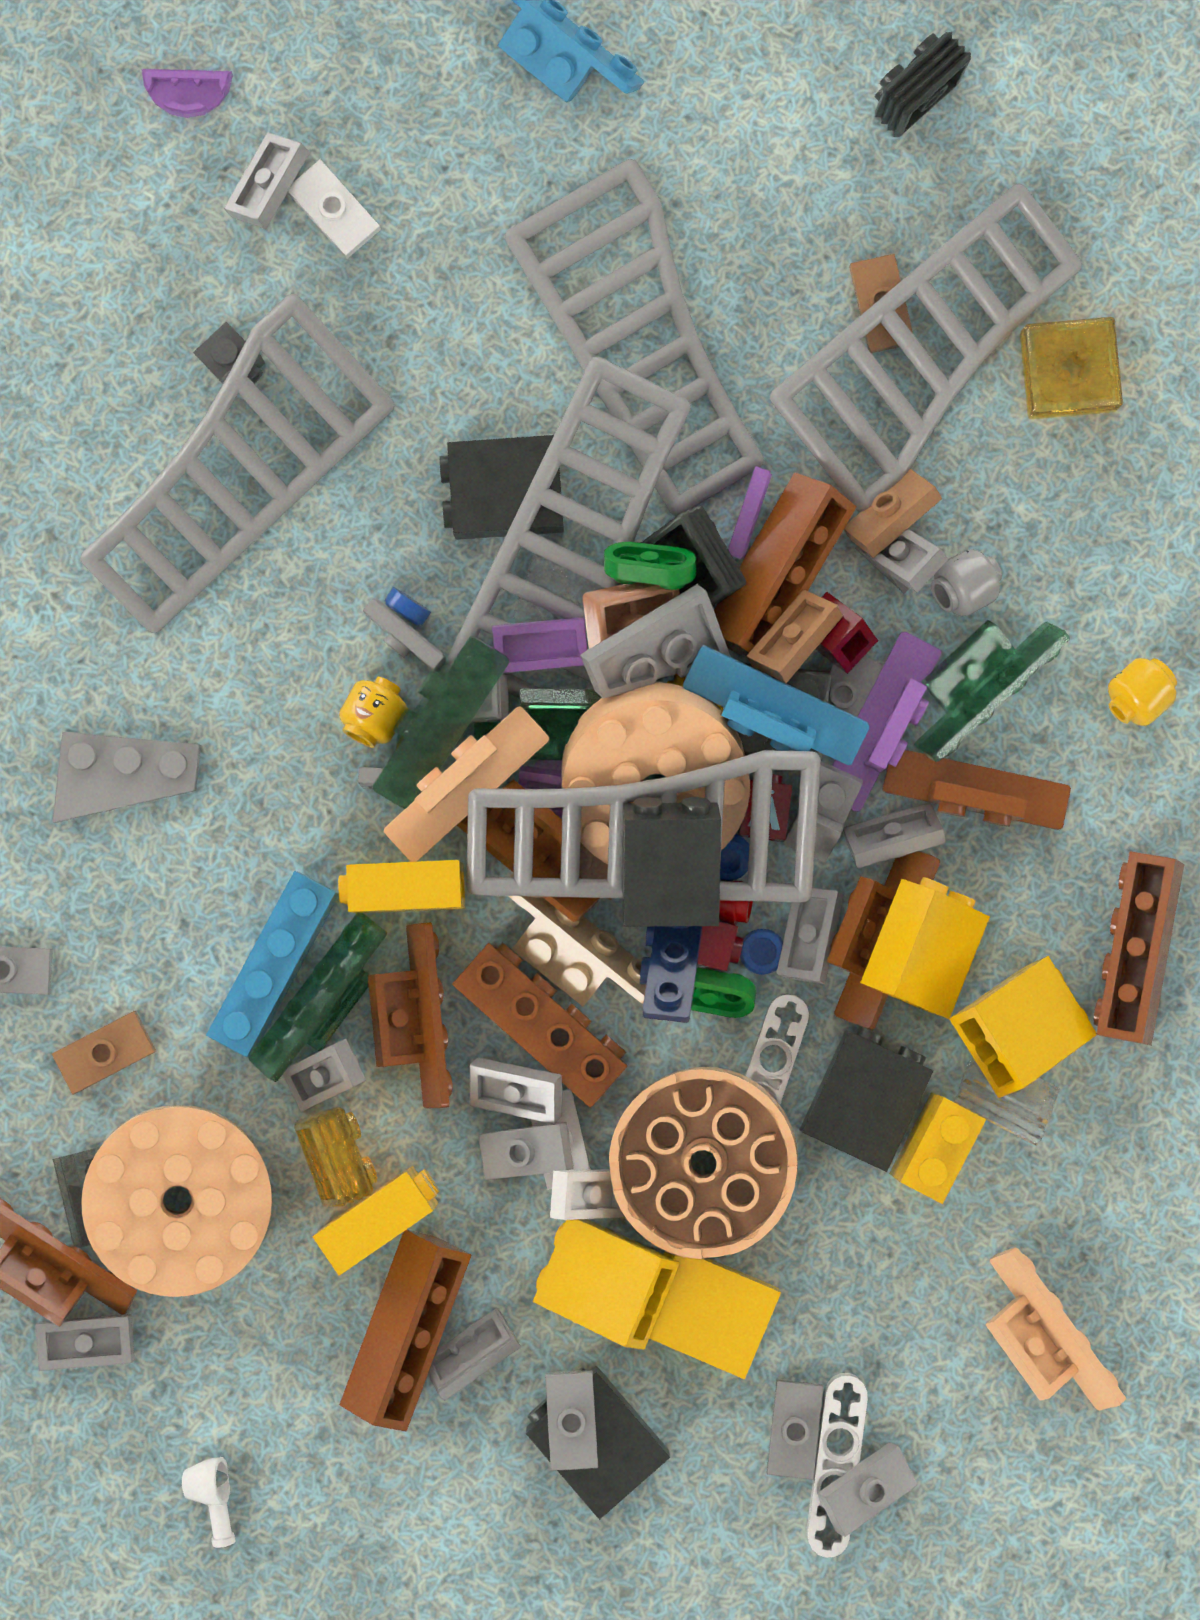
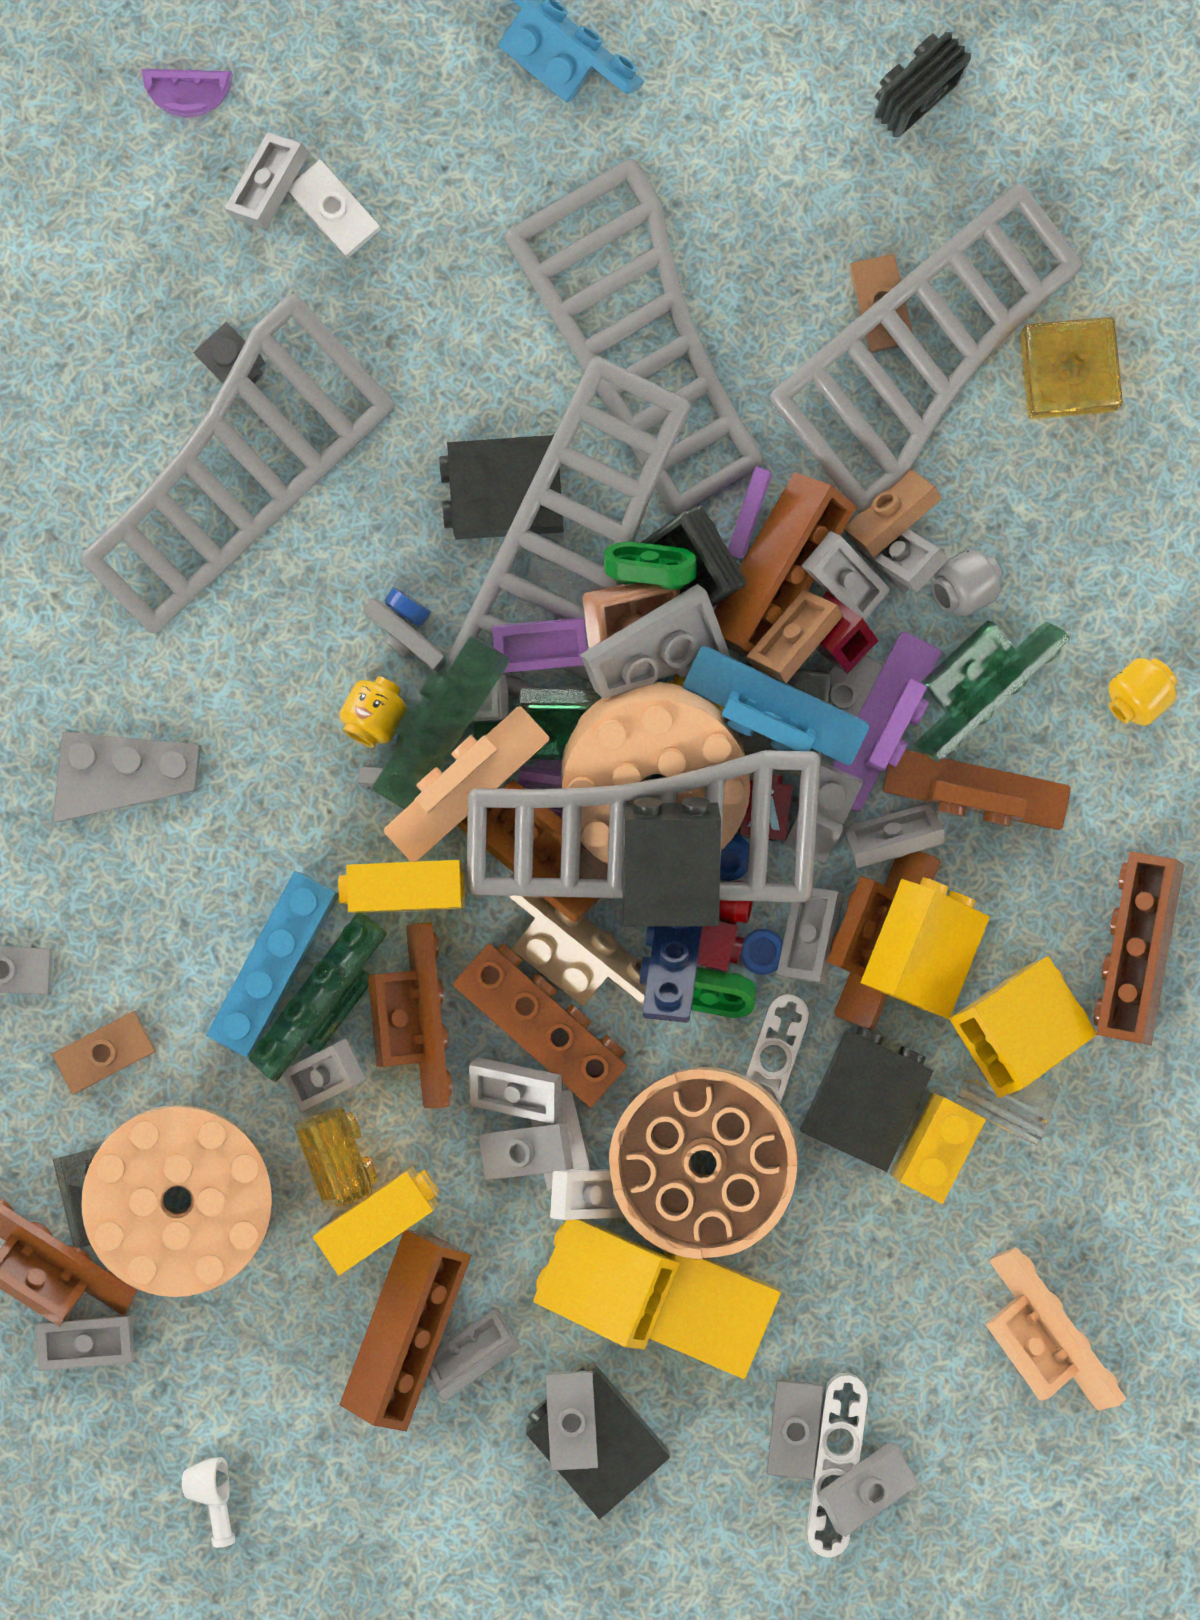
(846, 575): none -> light grey plate

